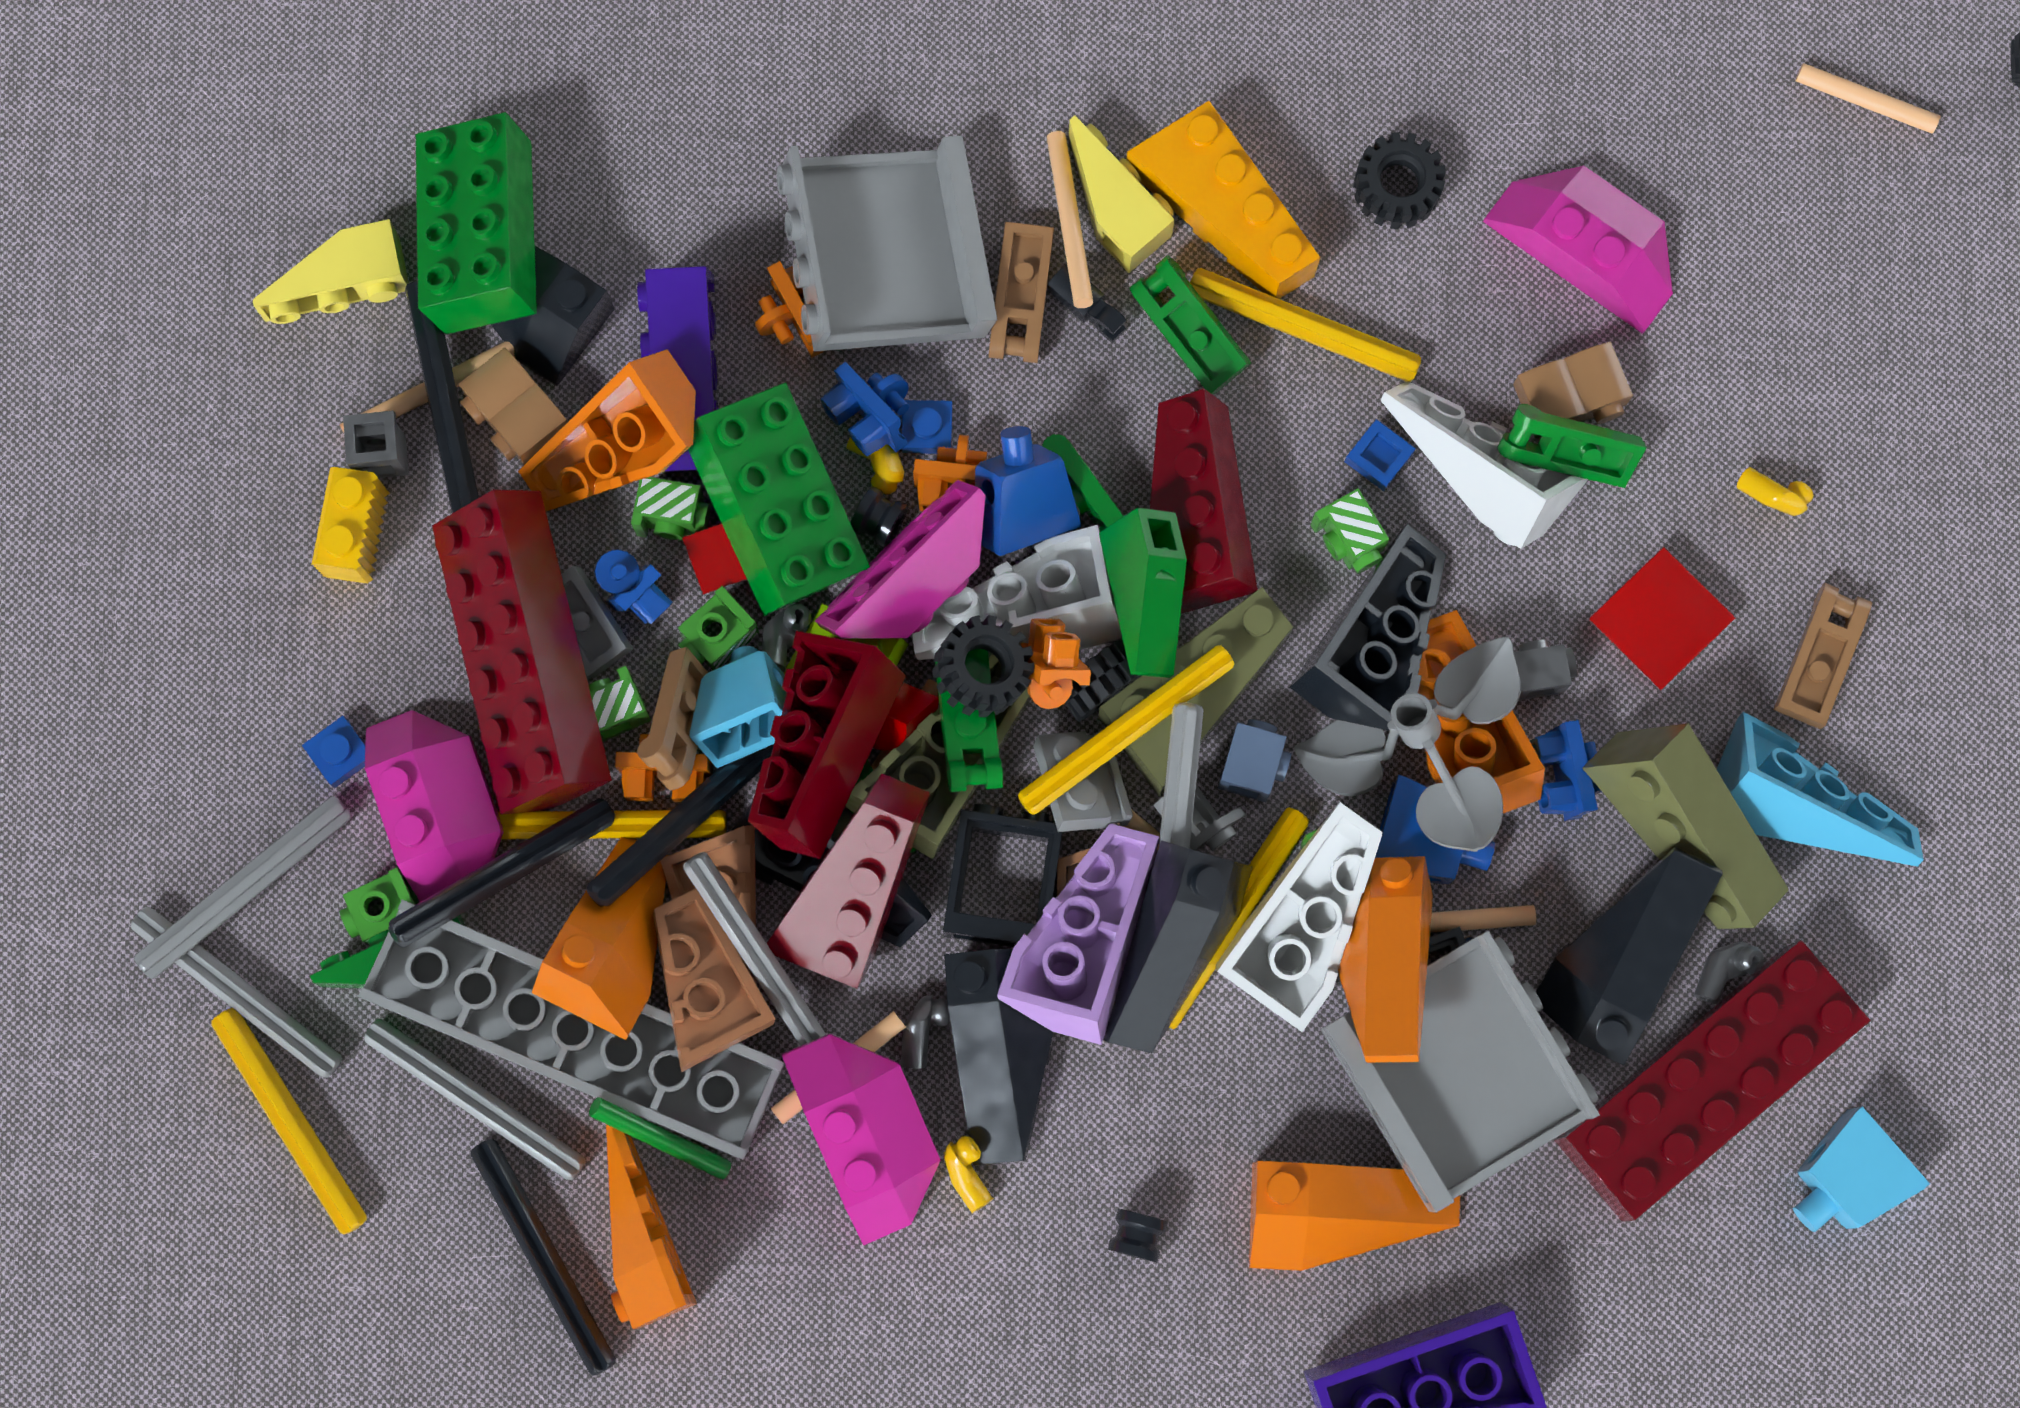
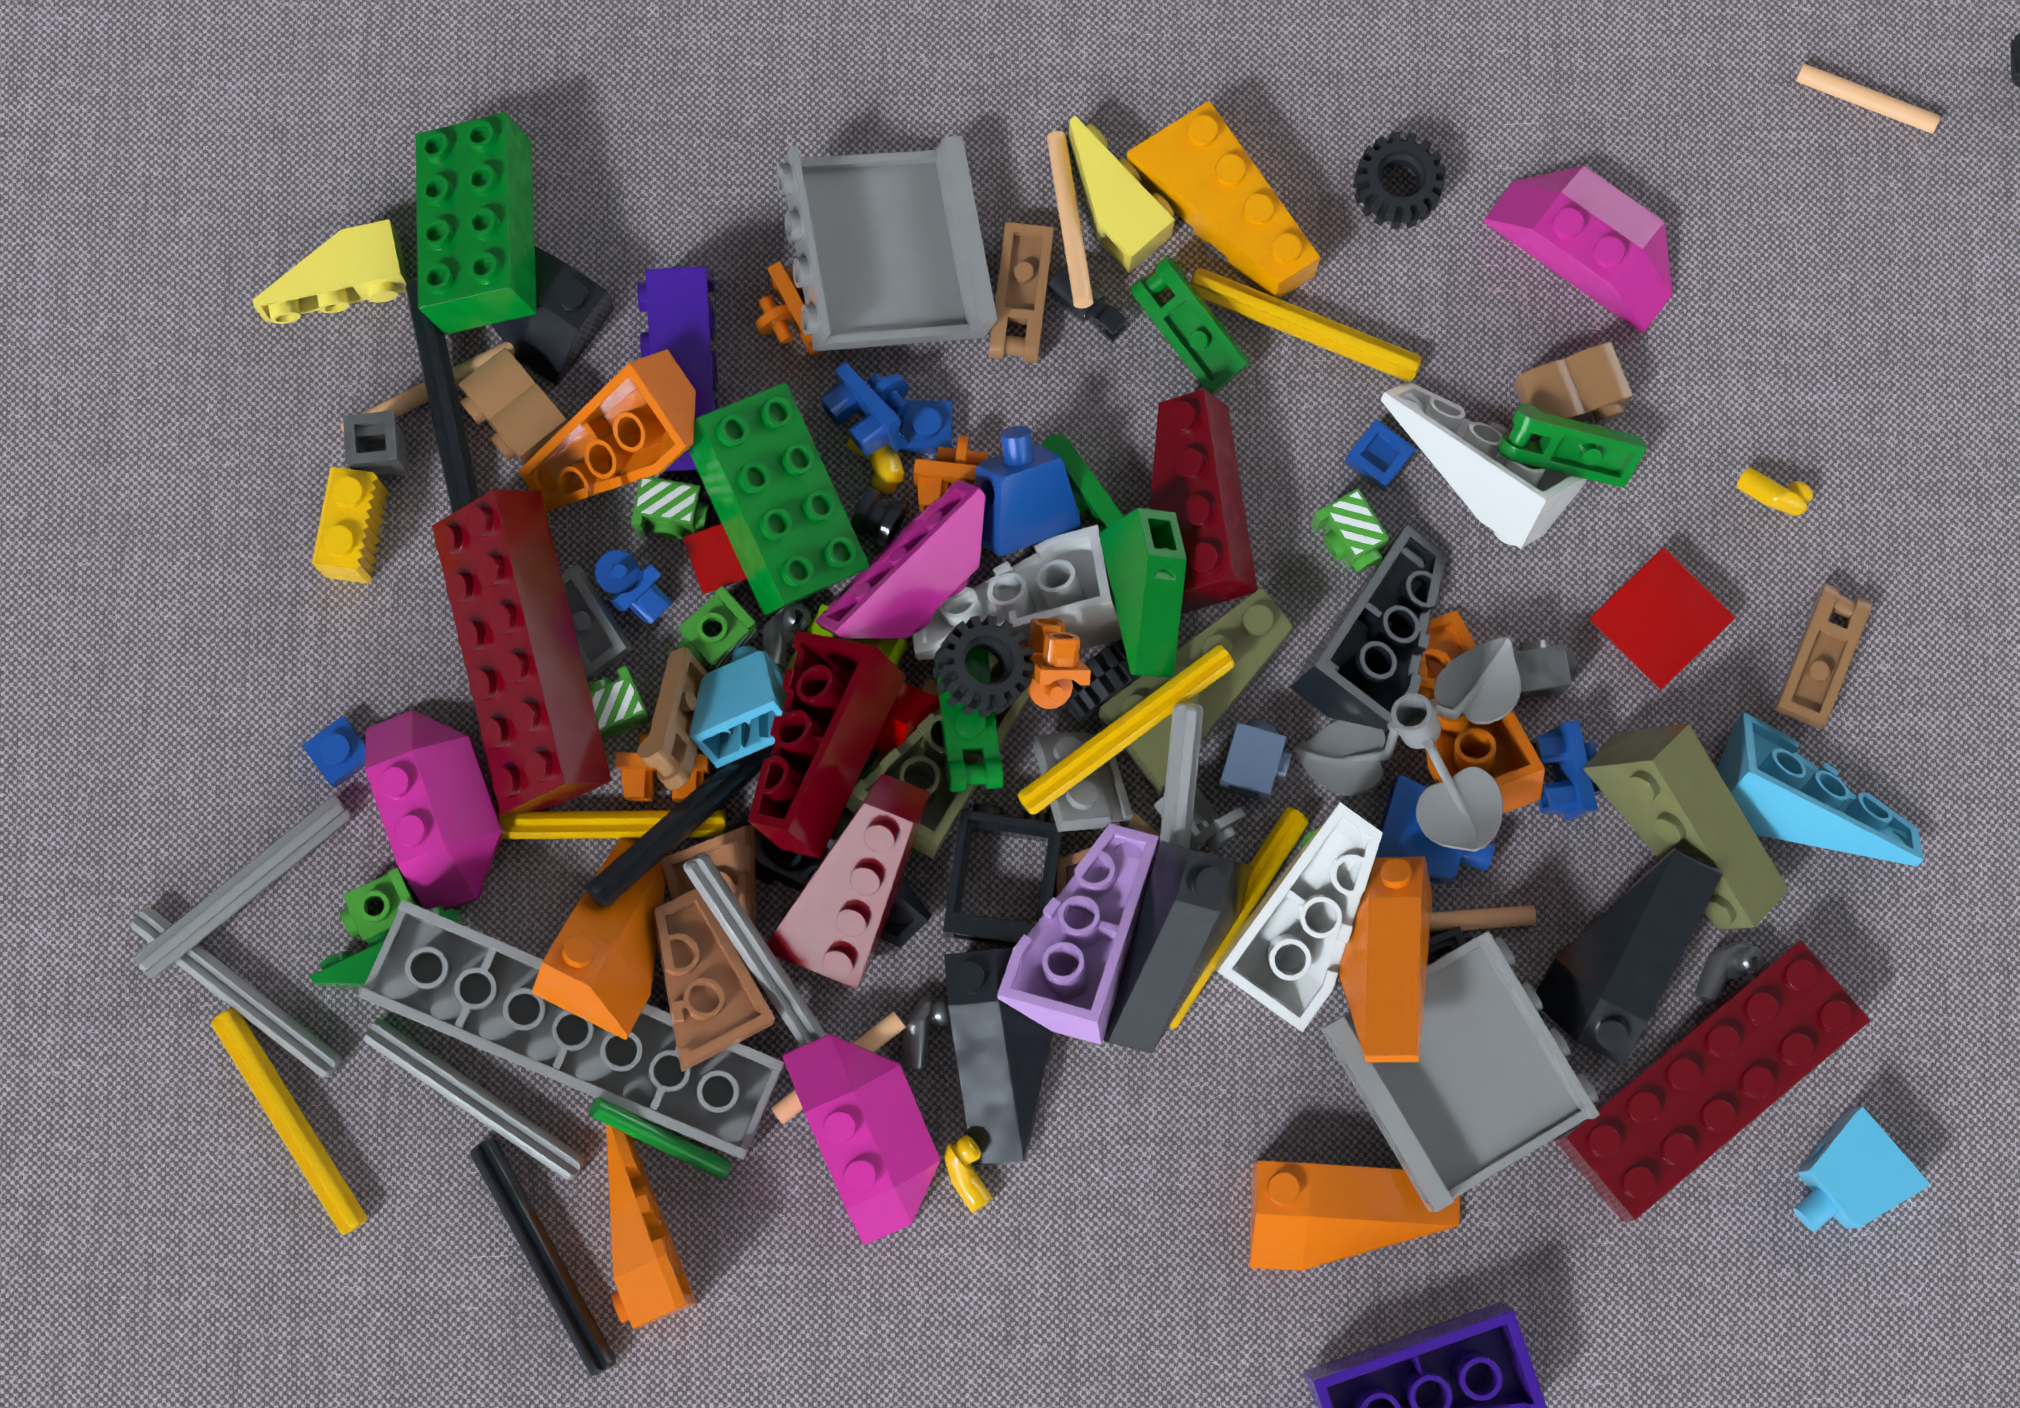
(500, 872): black axle -> none
(1137, 1235): black wheel -> none

